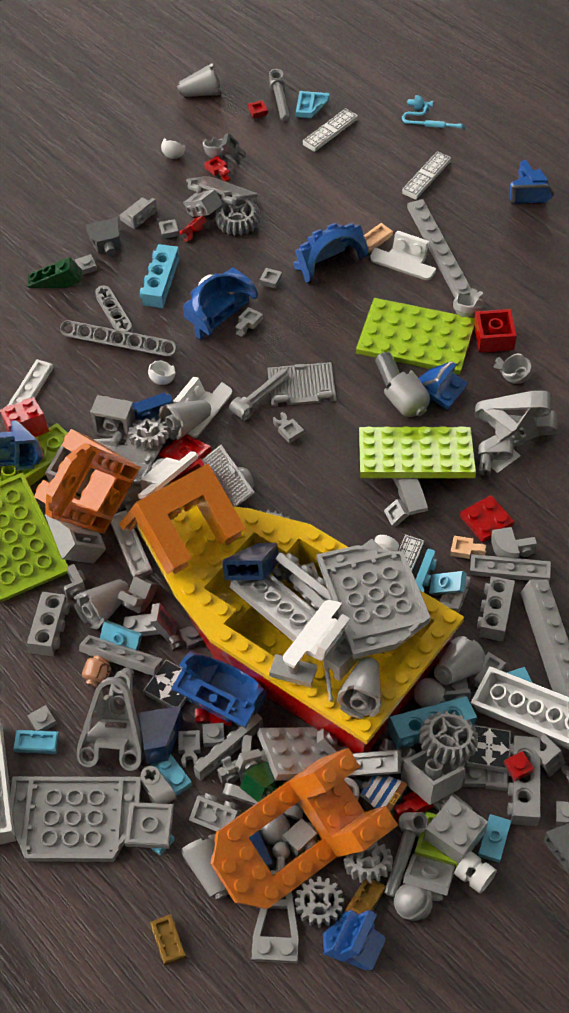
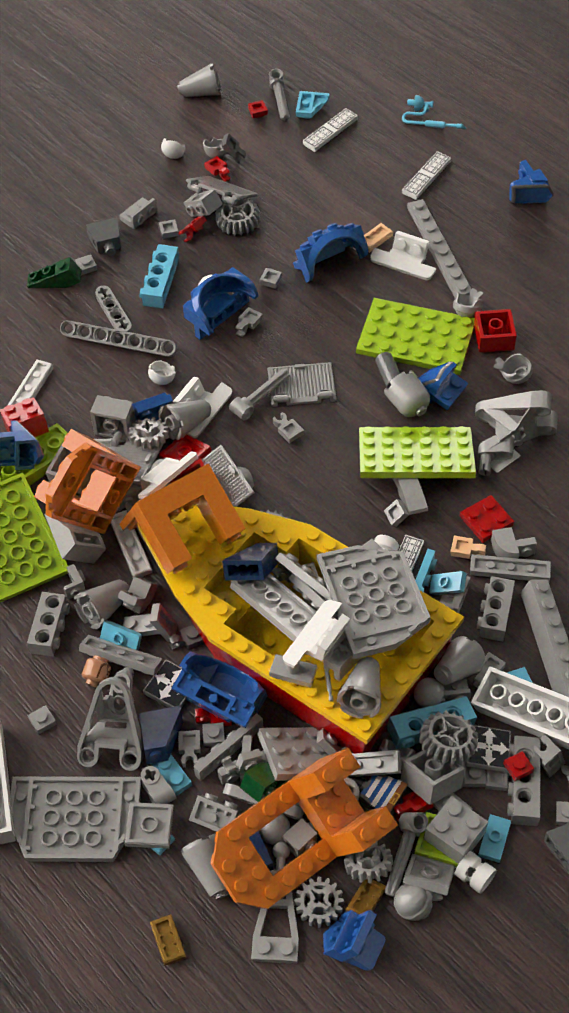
(36, 741): medium azure plate -> none

